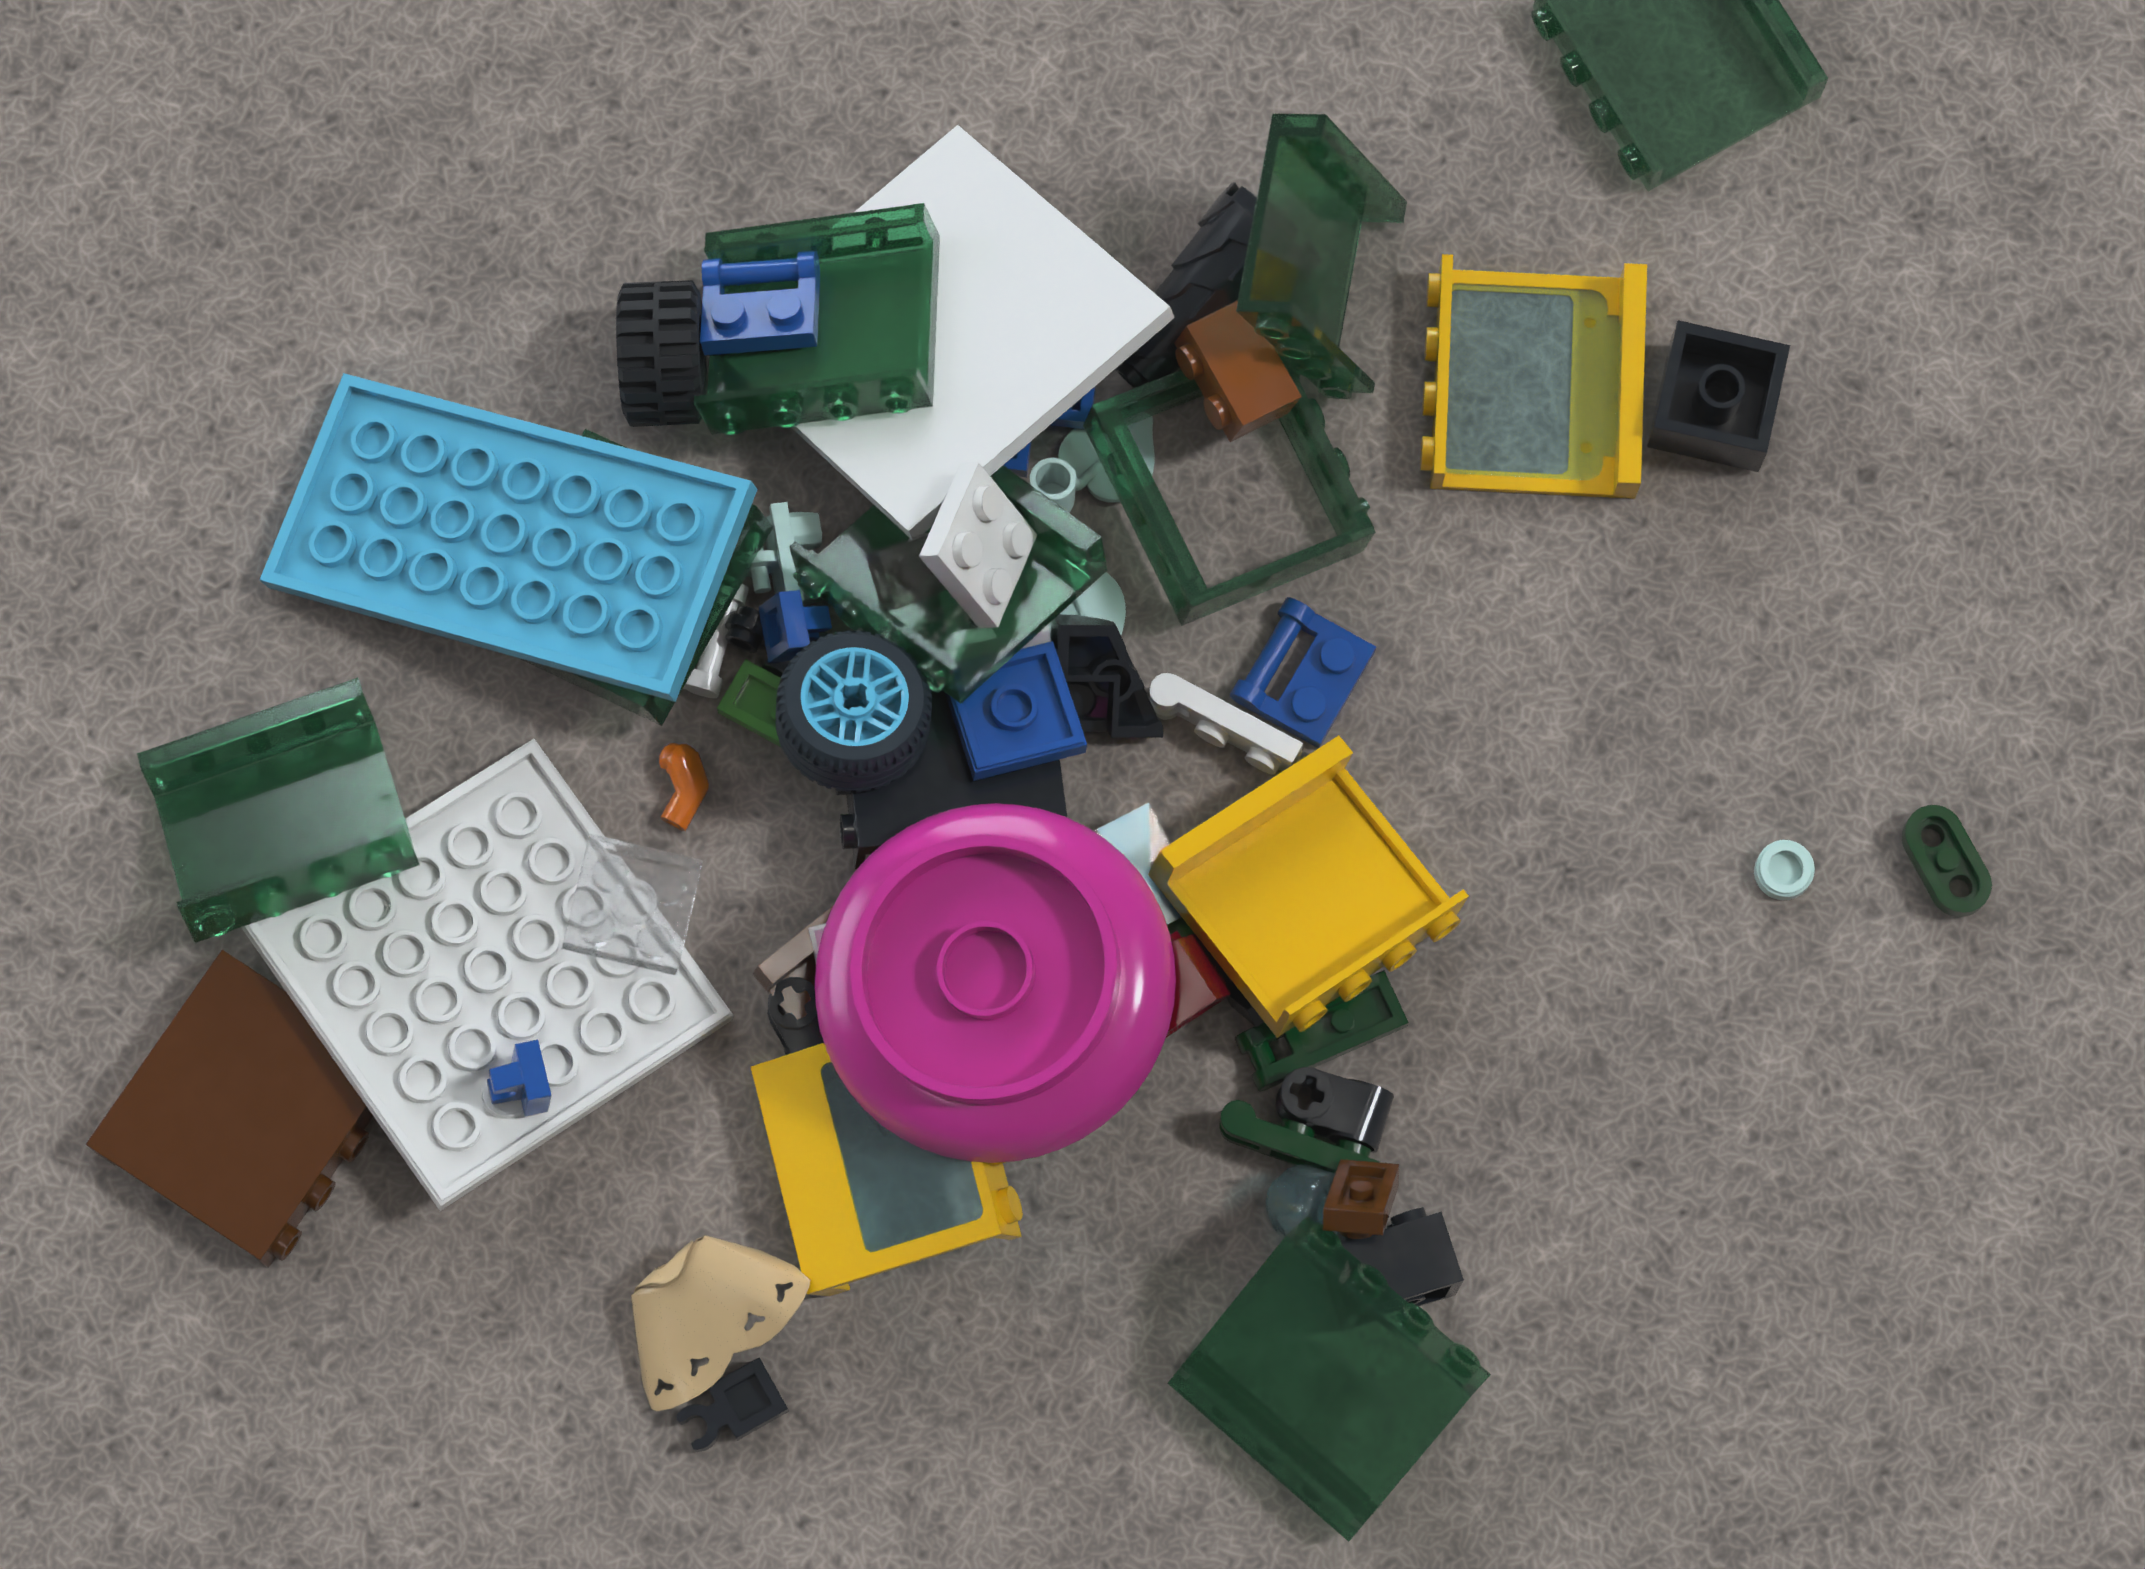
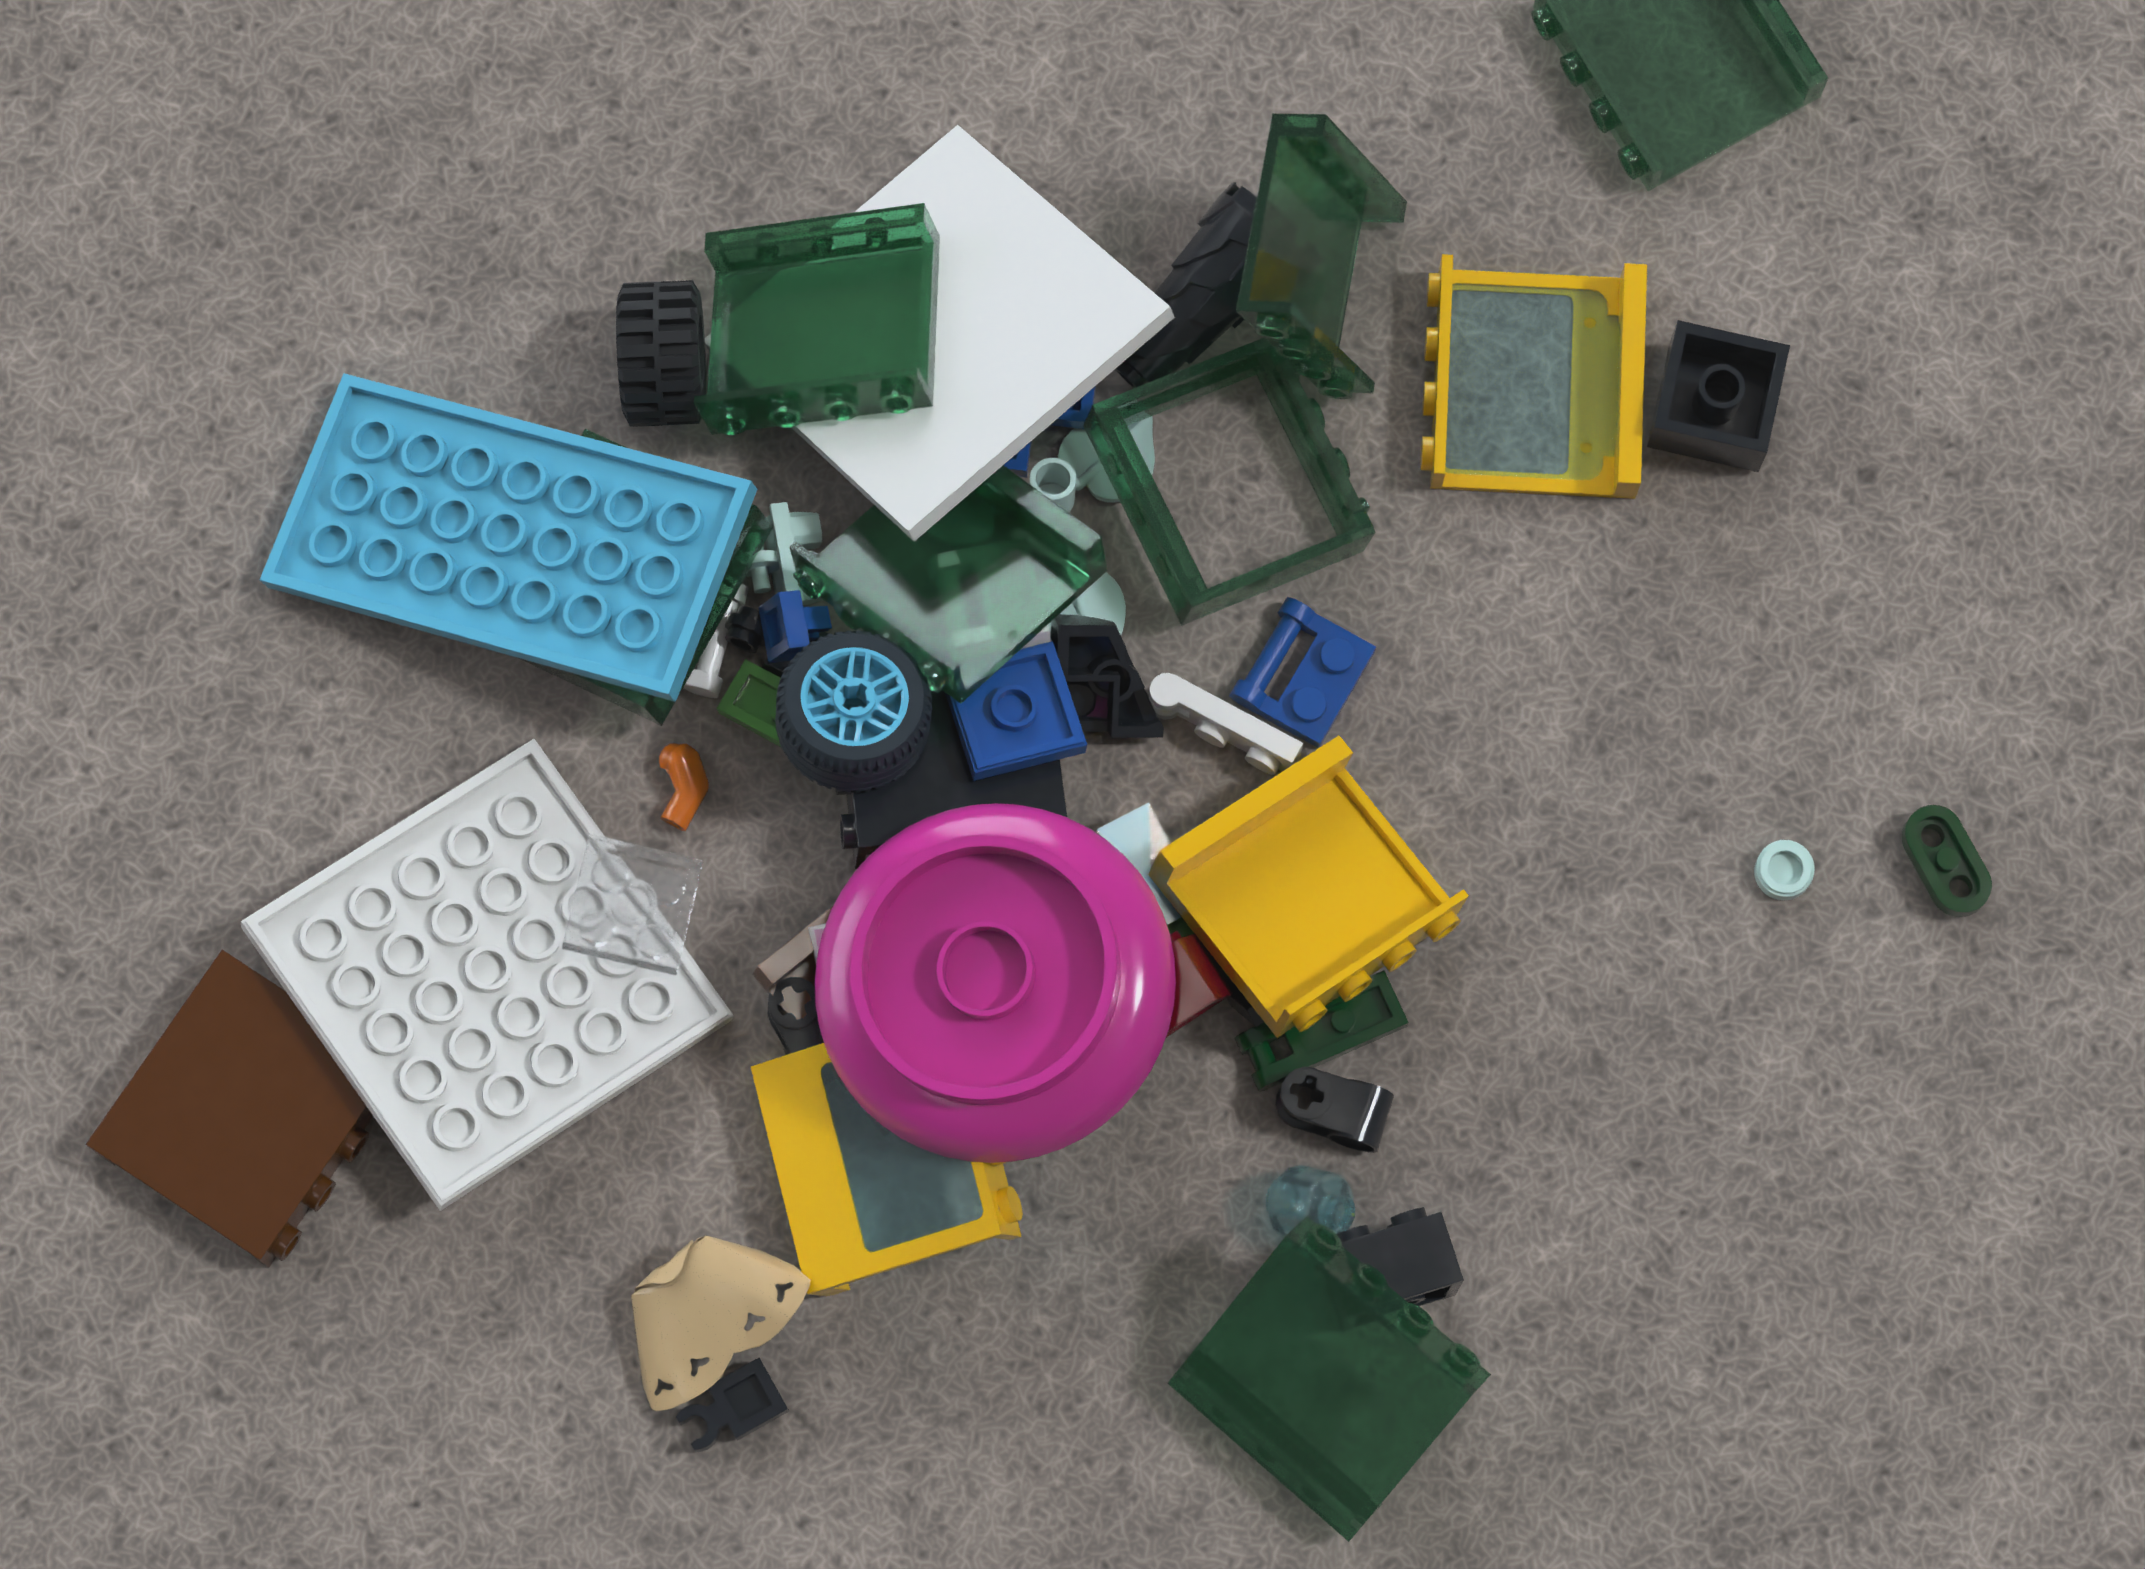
(278, 810): clear green panel -> none
(522, 1080): blue tile -> none
(762, 317): blue plate -> none
(901, 574): clear smoke plate -> none
(978, 545): white plate -> none
(1236, 372): dark orange brick -> none
(1288, 1142): dark green plate -> none
(1361, 1198): reddish brown plate -> none

